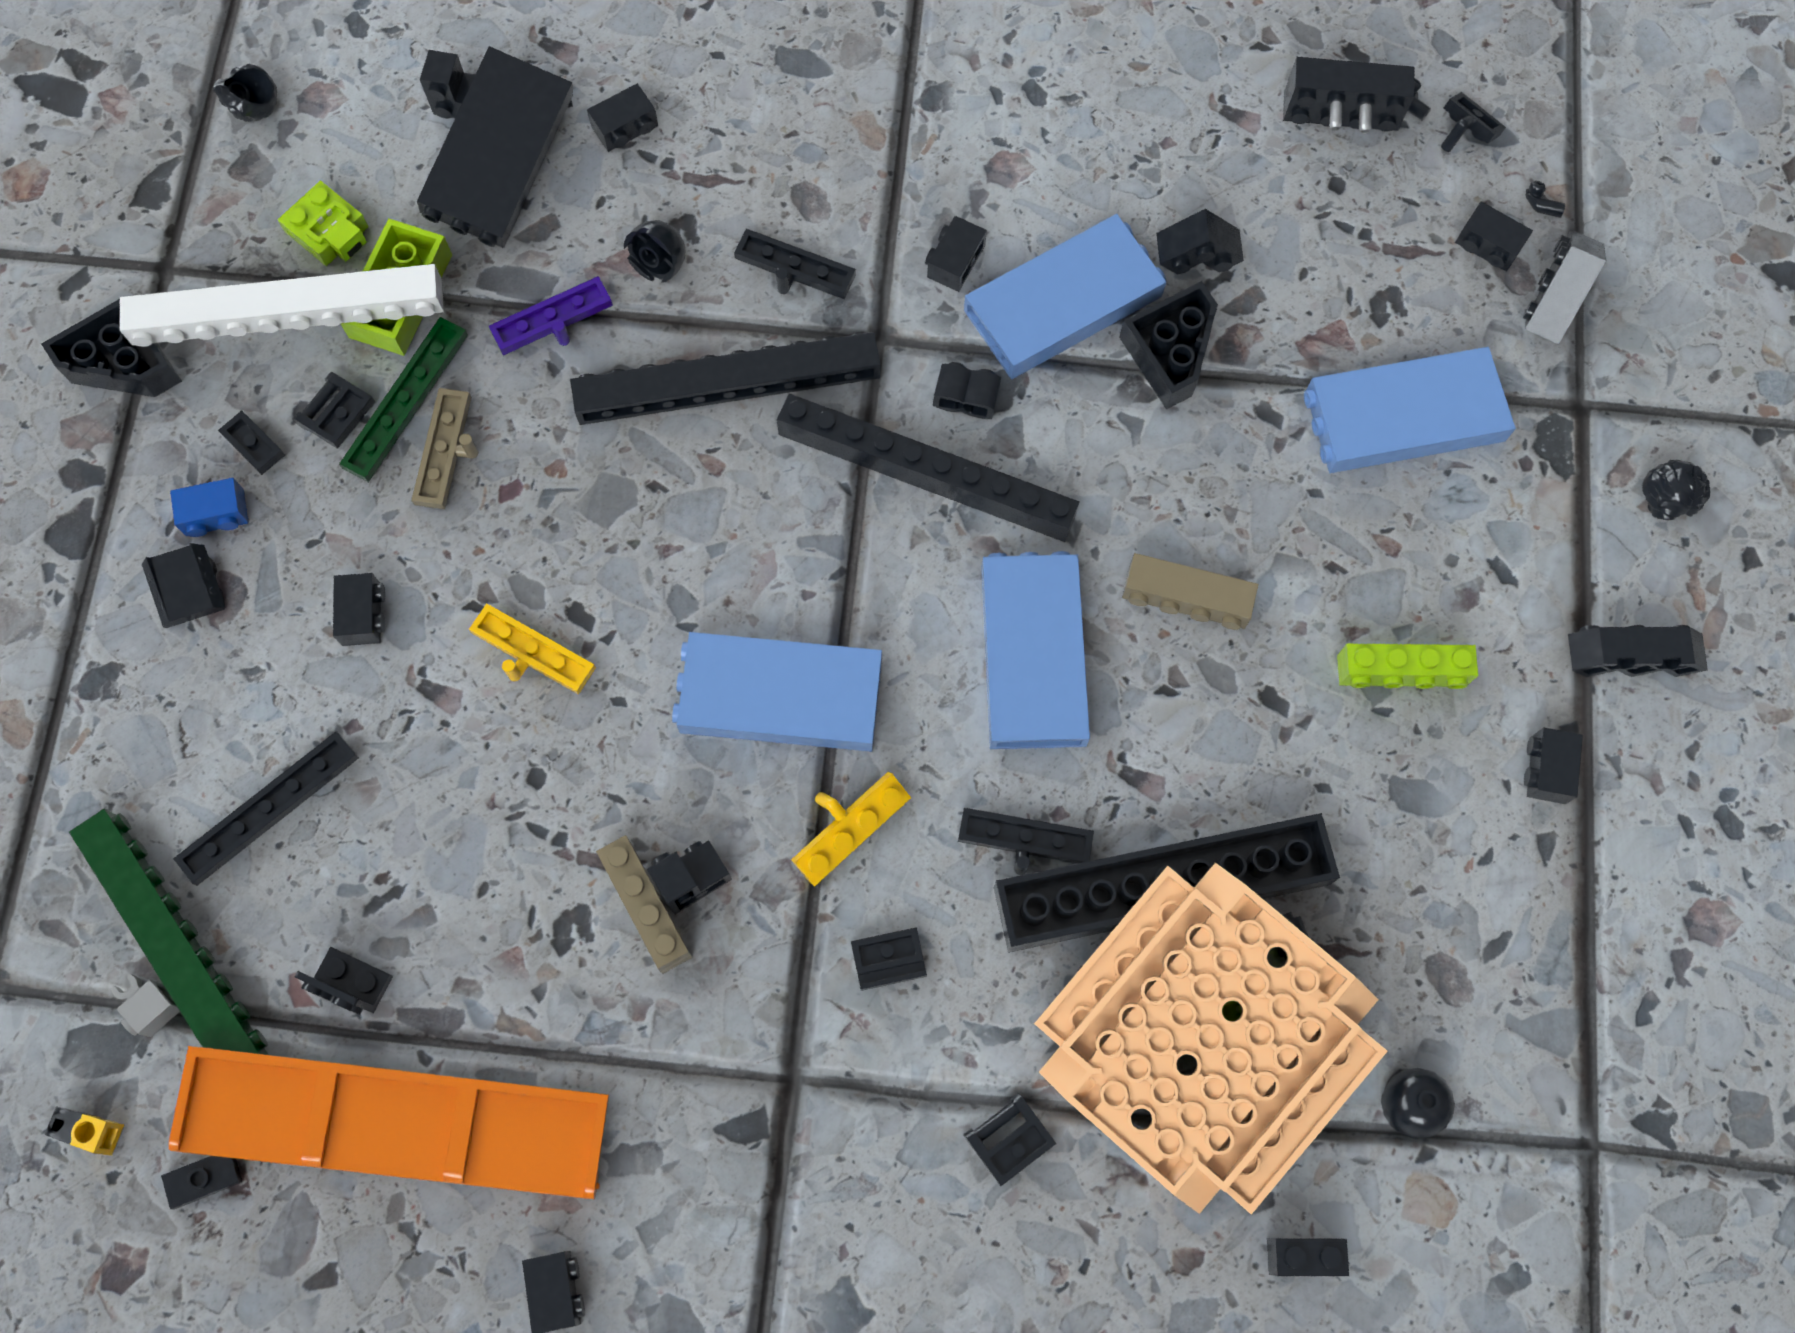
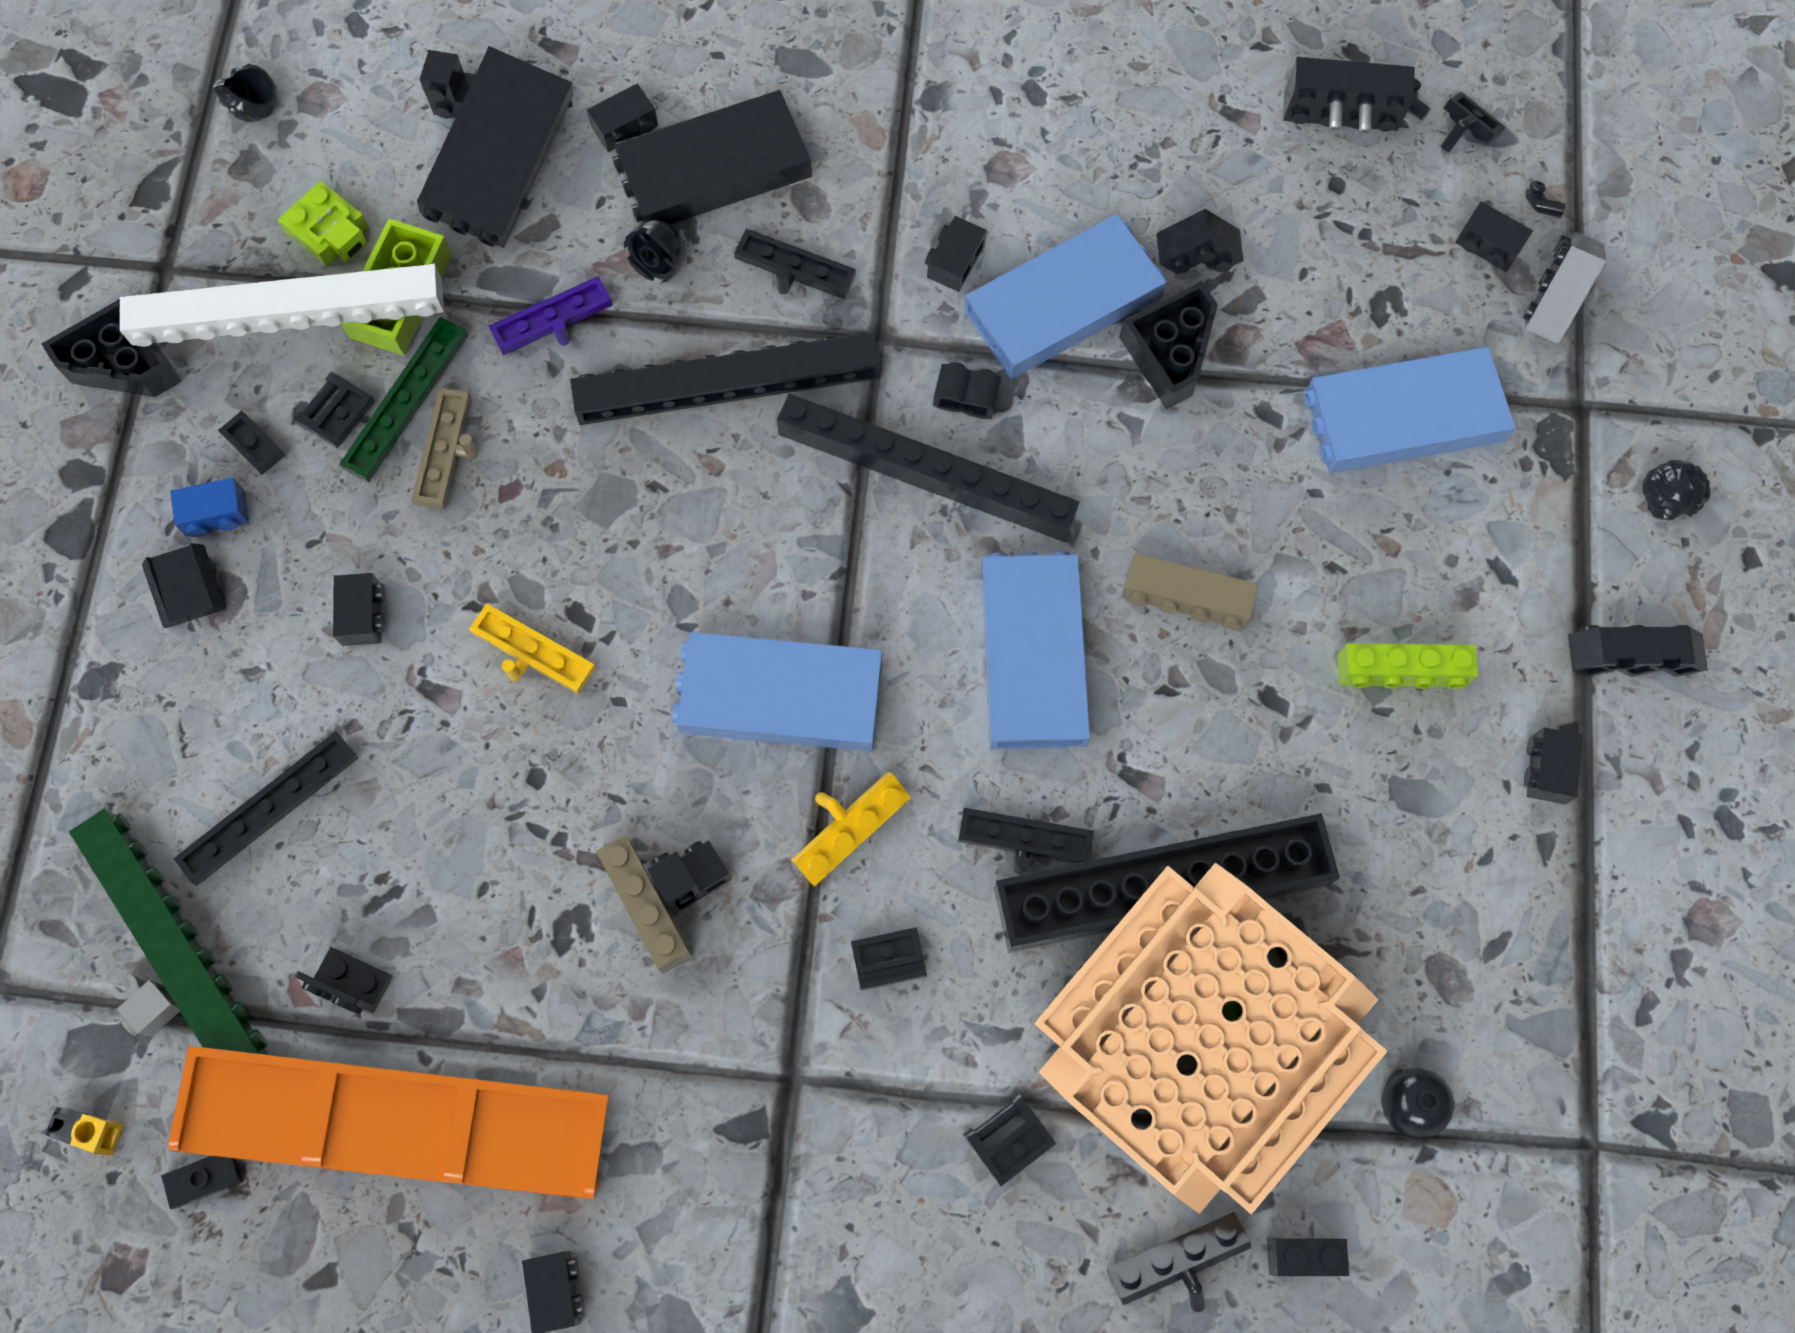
(712, 160): none -> black brick
(1180, 1260): none -> black plate

